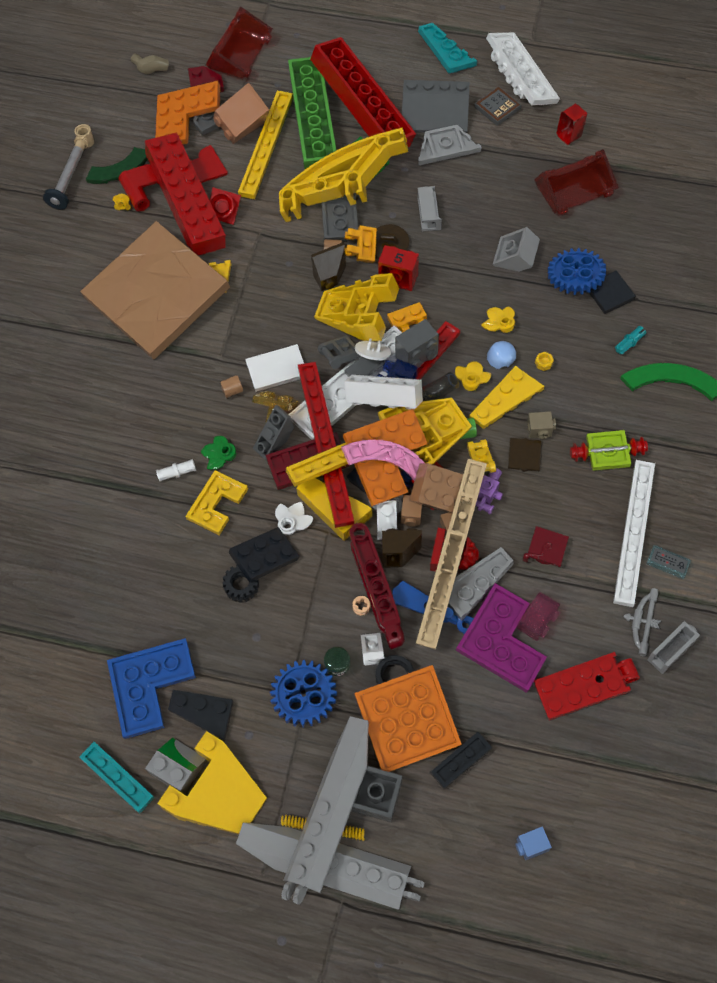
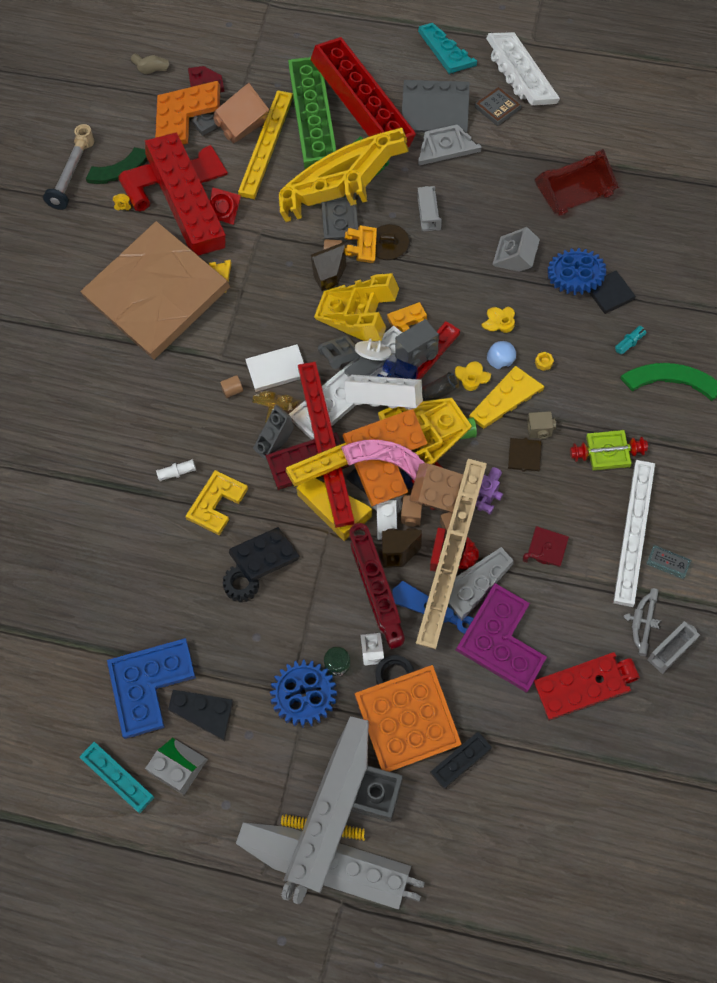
(216, 452): green plate -> none
(222, 795): yellow wedge -> none
(240, 45): clear red windscreen -> none
(293, 516): white plate -> none
(365, 610): light nougat bush -> none
(401, 264): red brick -> none
(481, 454): yellow plate -> none
(533, 843): medium blue brick -> none
(538, 616): clear pink brick -> none
(567, 117): red piece -> none

